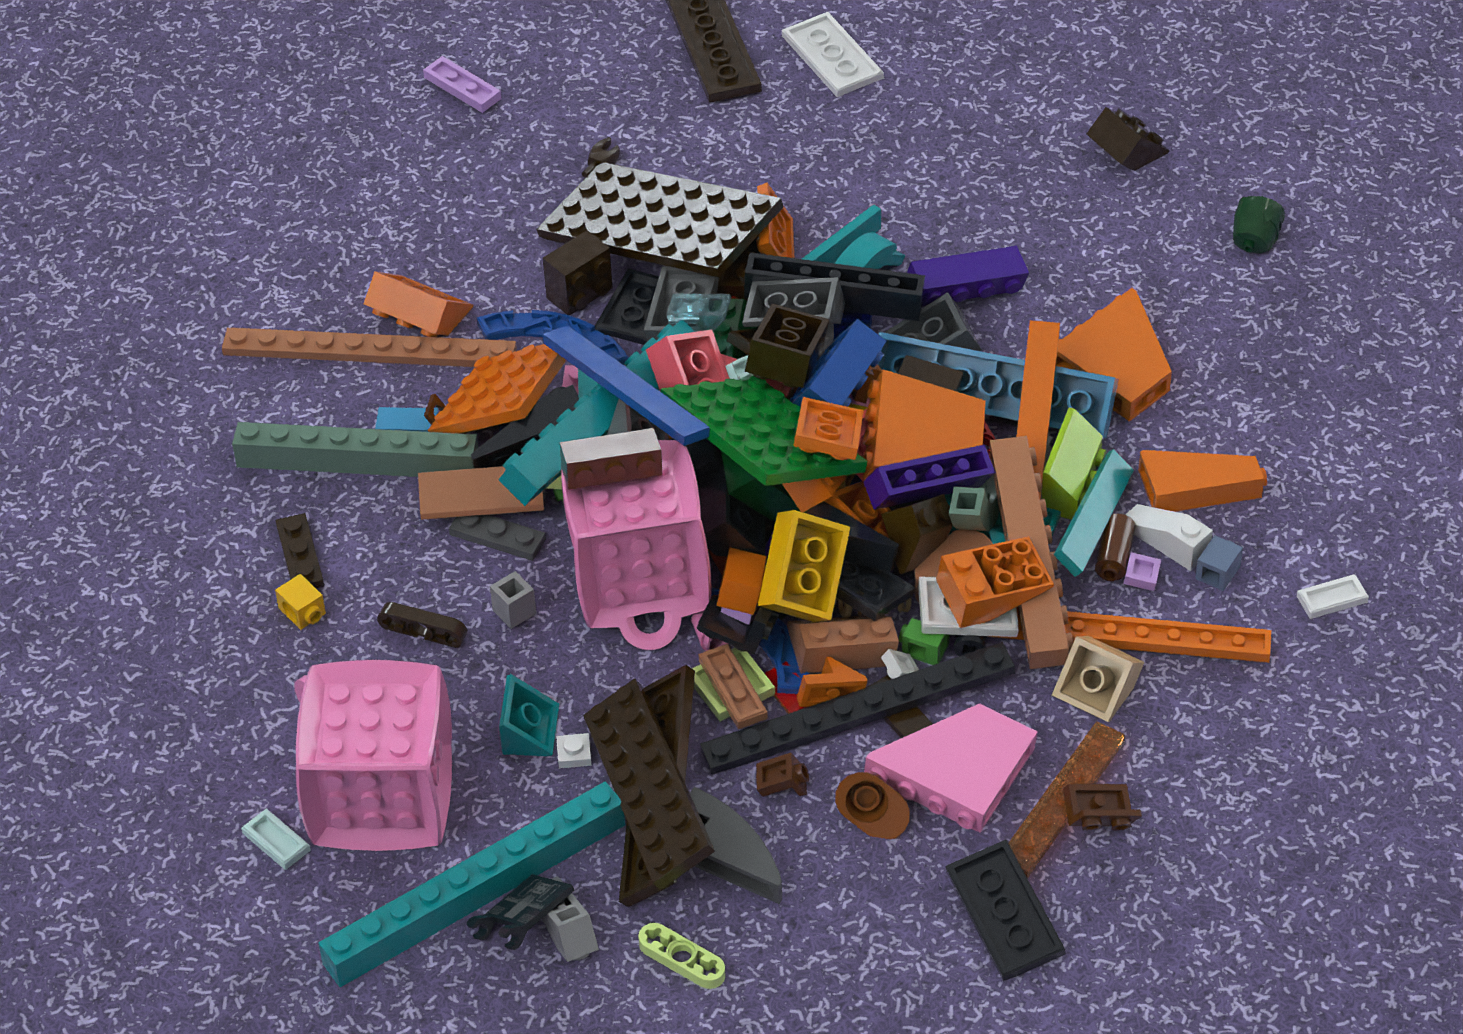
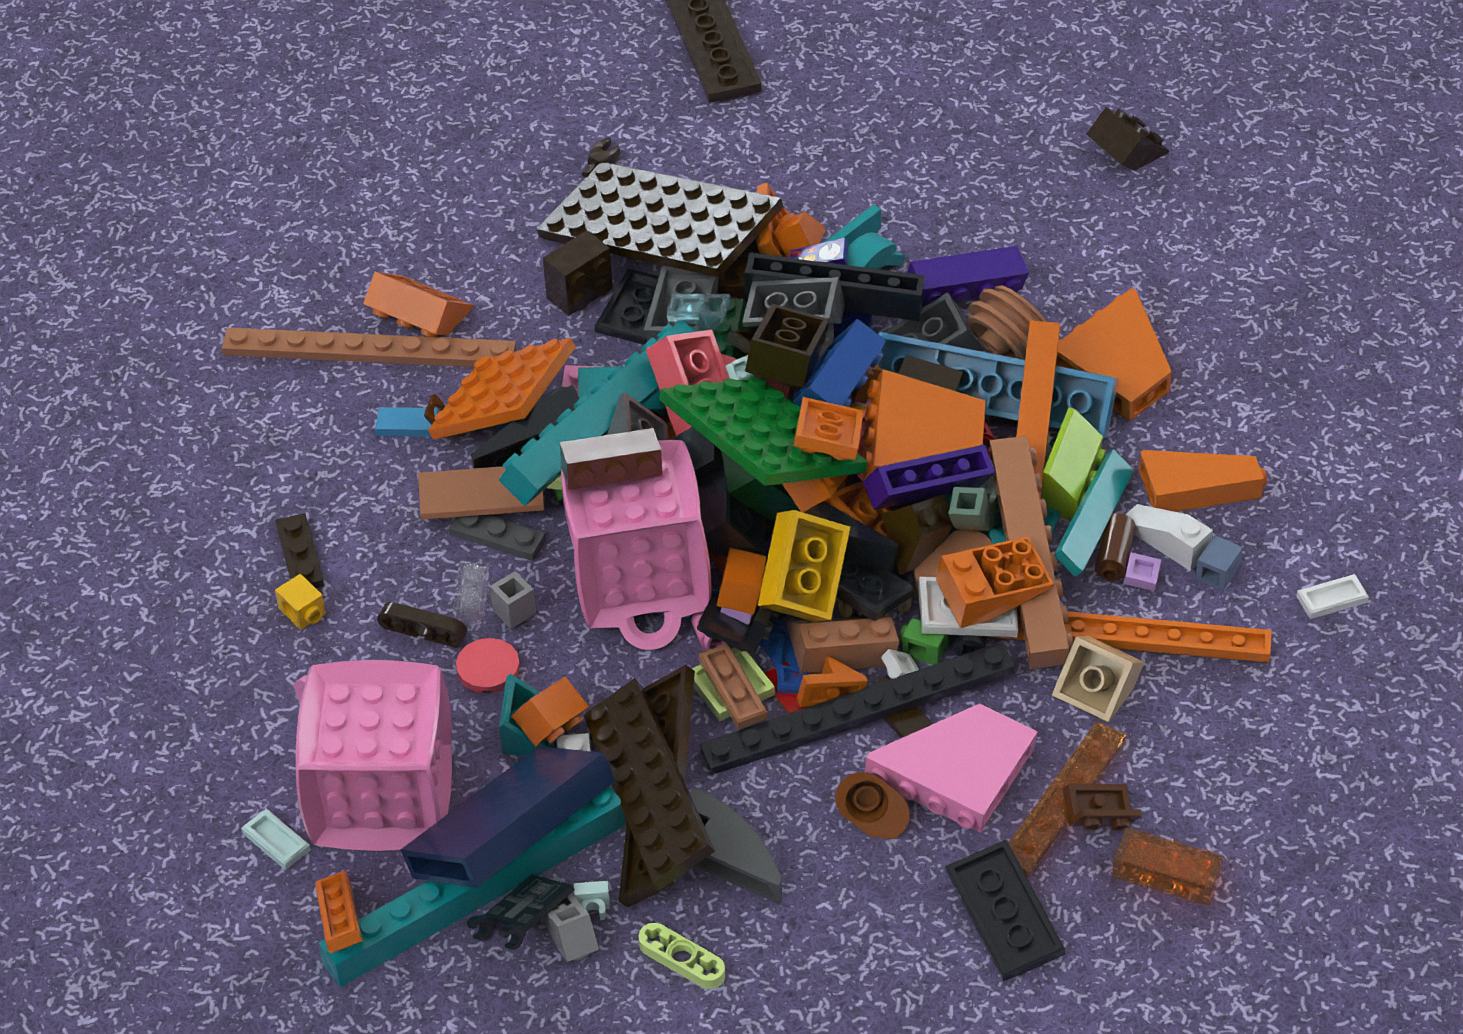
(338, 911): none -> orange tile
(350, 449): sand green brick -> none
(462, 84): lavender plate -> none
(473, 597): none -> clear brick
(487, 664): none -> coral tile
(507, 816): none -> dark blue brick
(538, 322): blue tile -> none
(550, 712): none -> orange brick
(593, 896): none -> light aqua tile
(626, 385): blue tile -> none
(781, 774): reddish brown bracket -> none
(798, 232): none -> orange slope
(830, 252): none -> tile
(832, 54): white tile -> none
(1002, 321): none -> nougat wheel
(1167, 866): none -> clear orange brick
(1257, 223): dark green helmet -> none

